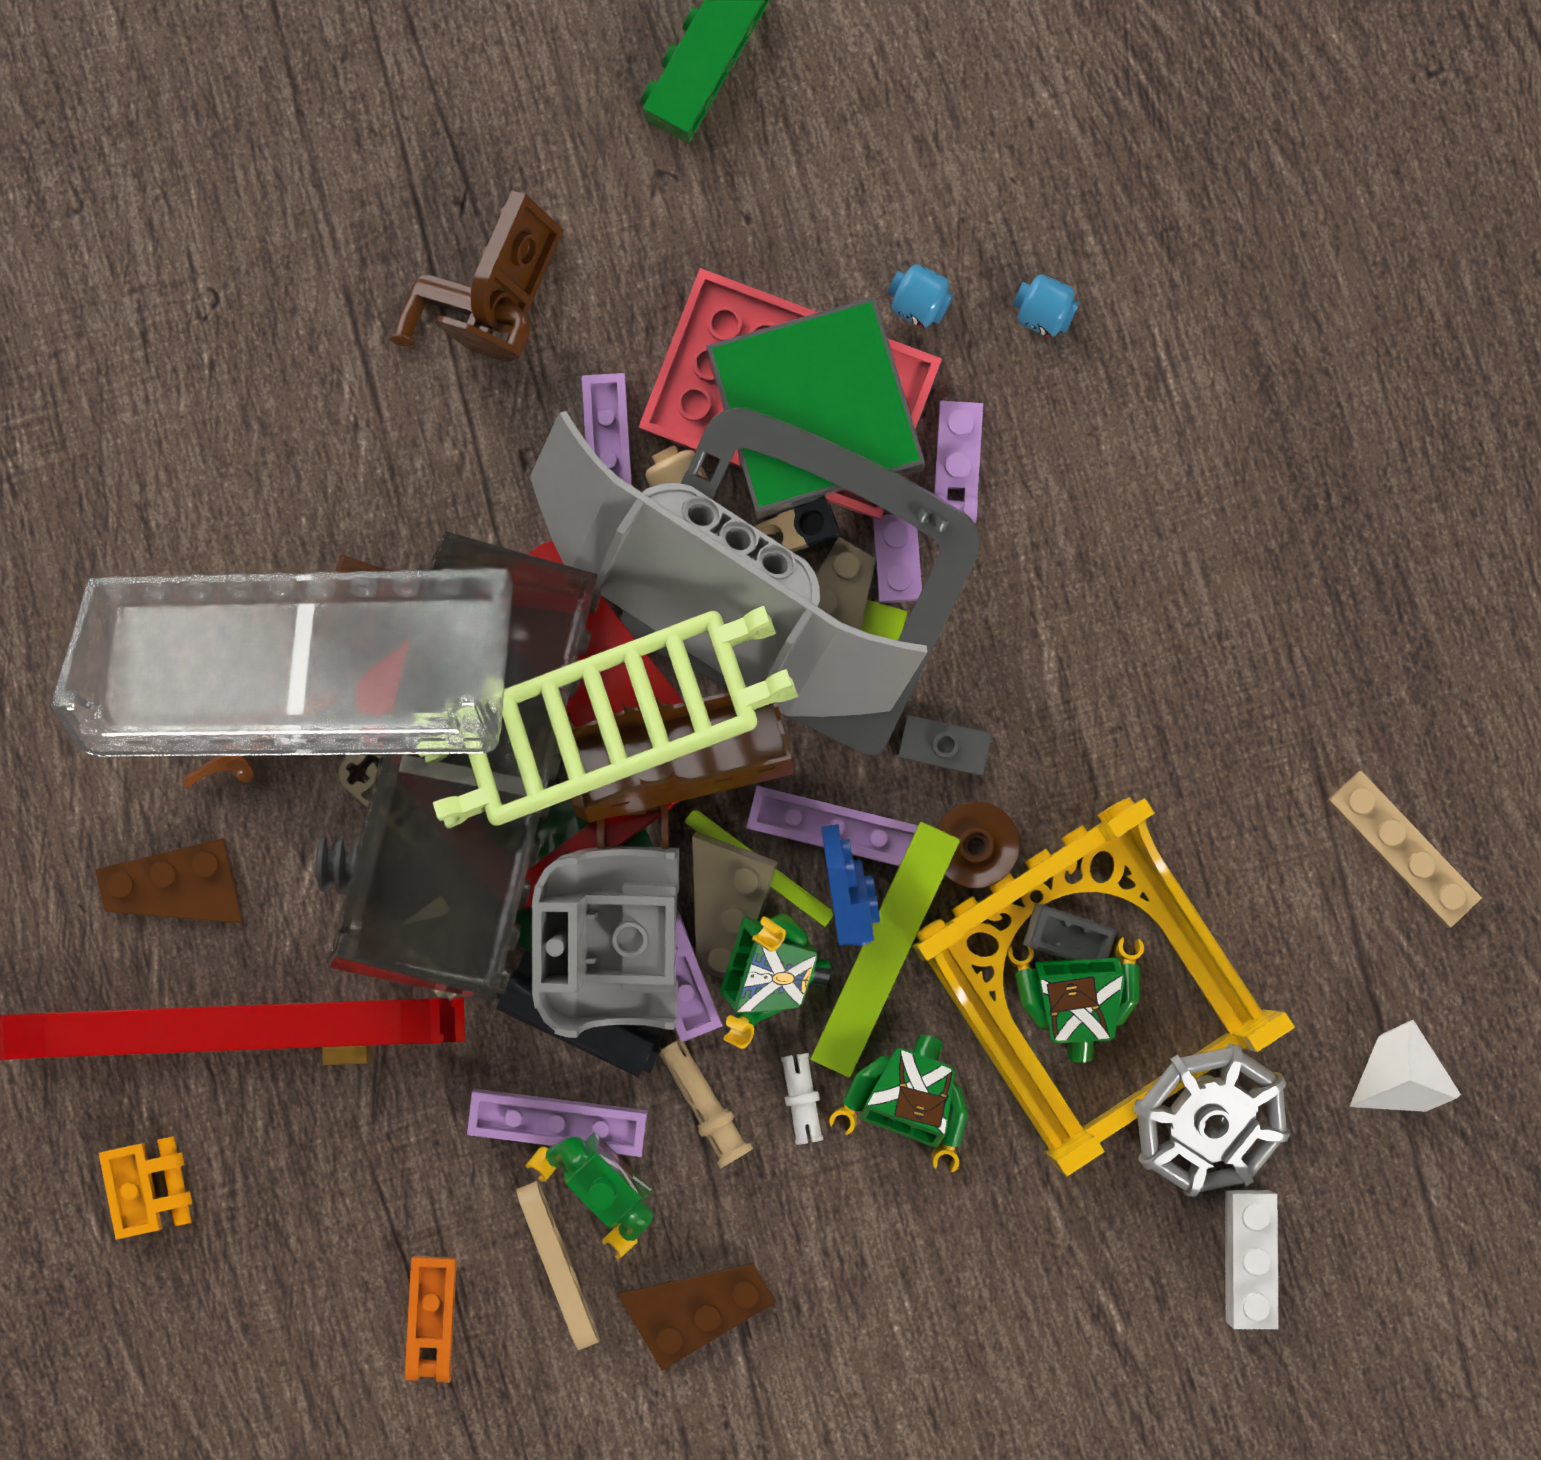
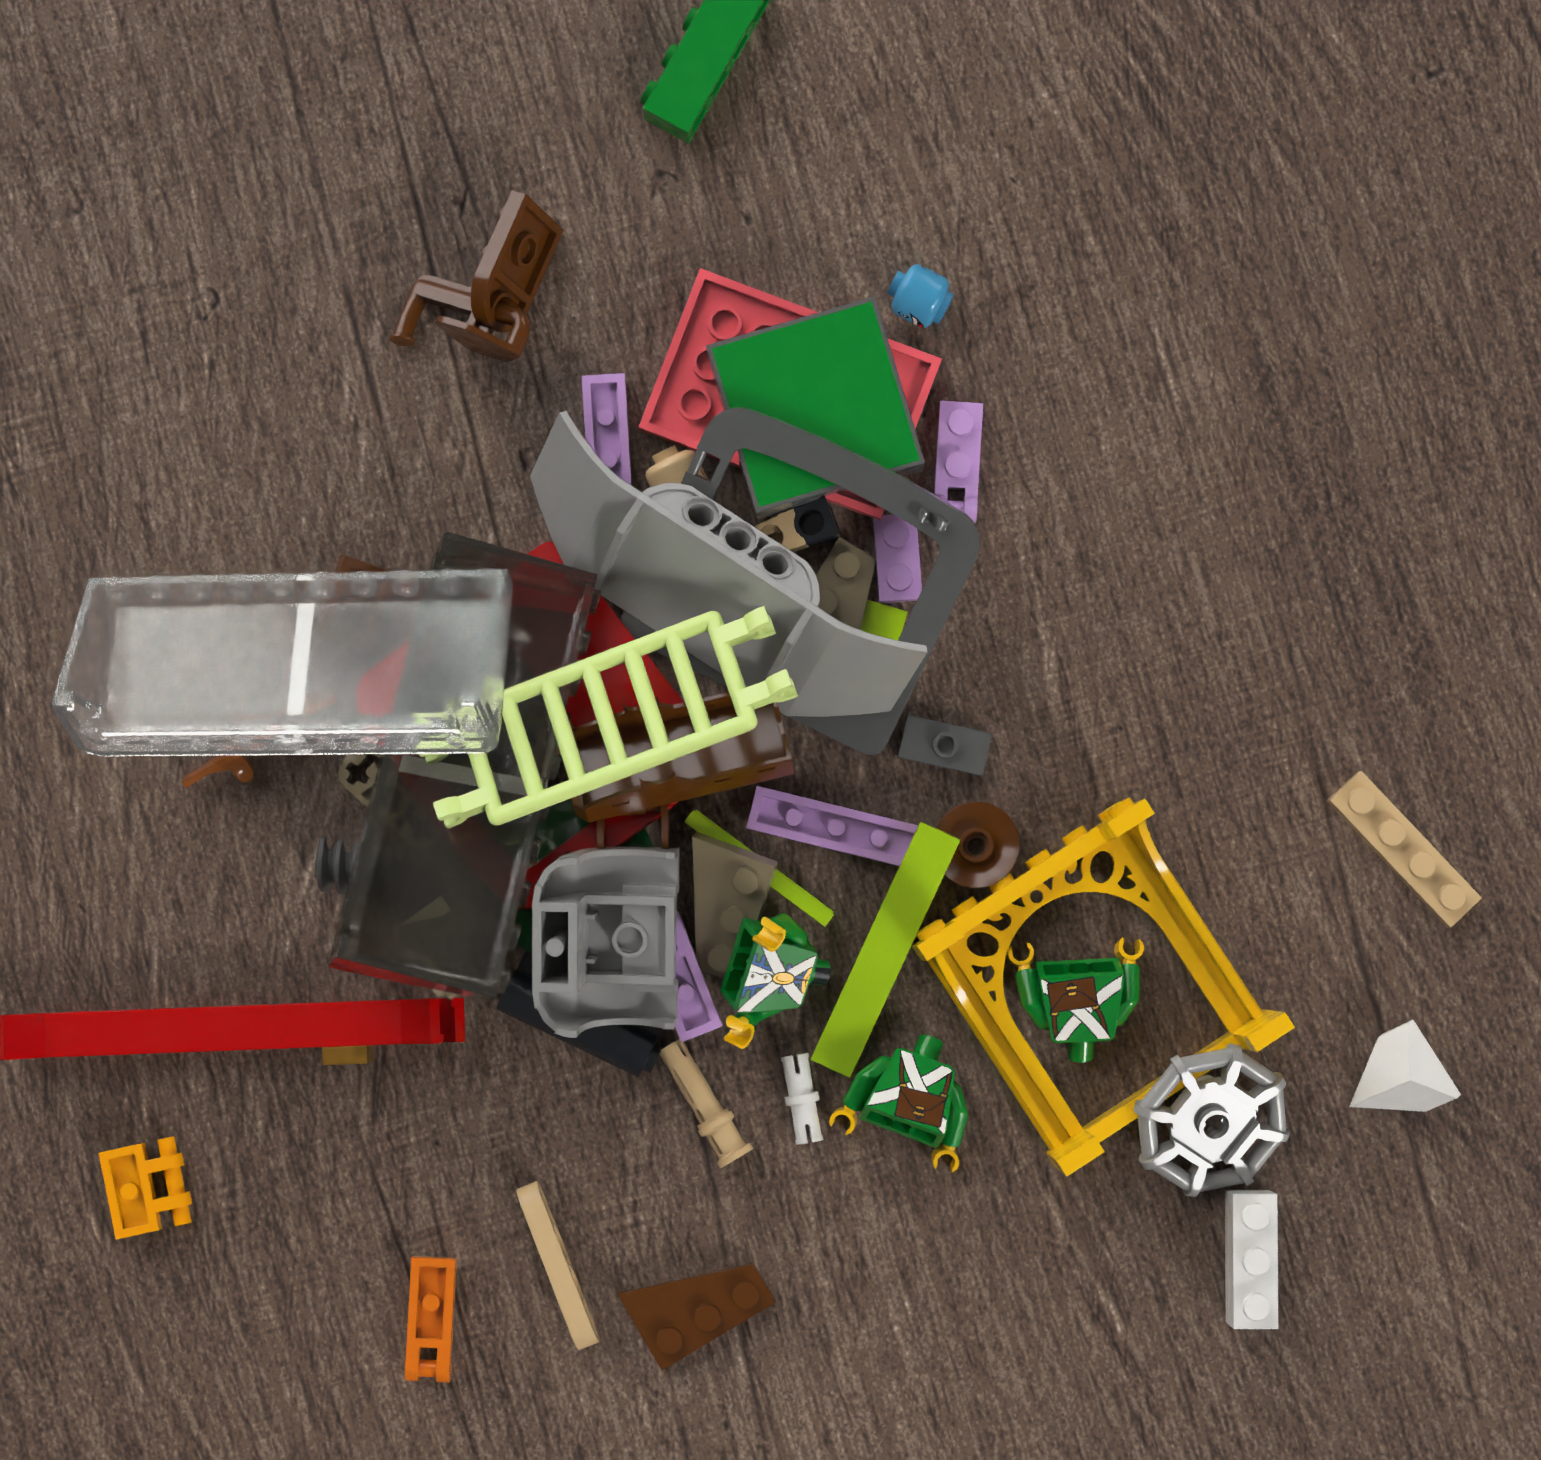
(175, 884): reddish brown wing -> none
(554, 1120): lavender plate -> none
(601, 1184): green torso -> none
(851, 891): blue plate -> none
(1045, 306): dark azure head -> none
(1068, 935): dark grey plate -> none

